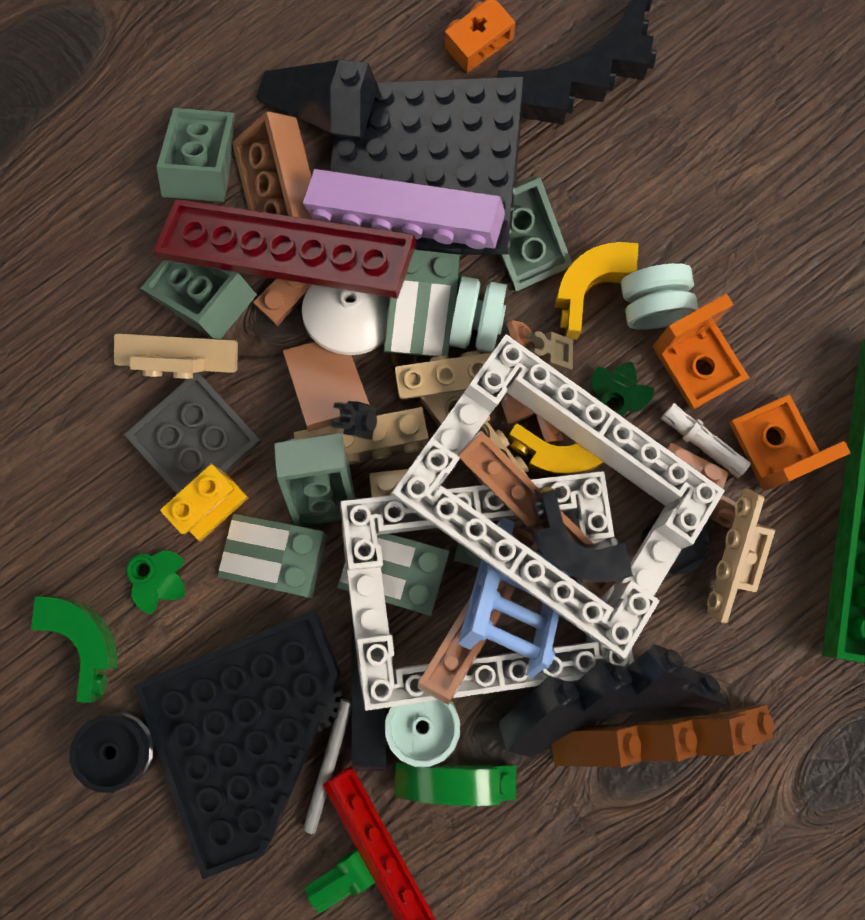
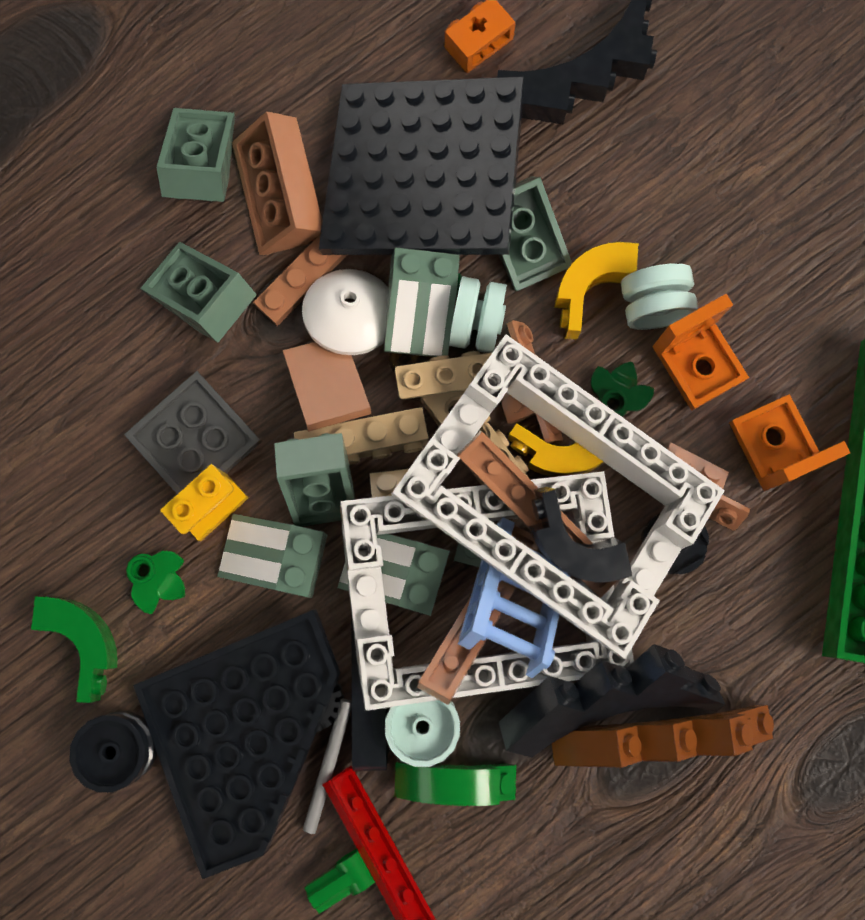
(174, 354): tan bracket -> none
(286, 248): dark red plate -> none
(324, 94): black wedge -> none
(356, 419): black plate -> none
(405, 208): lavender brick -> none
(553, 349): dark tan plate -> none
(709, 443): white pin -> none
(743, 557): tan bracket -> none

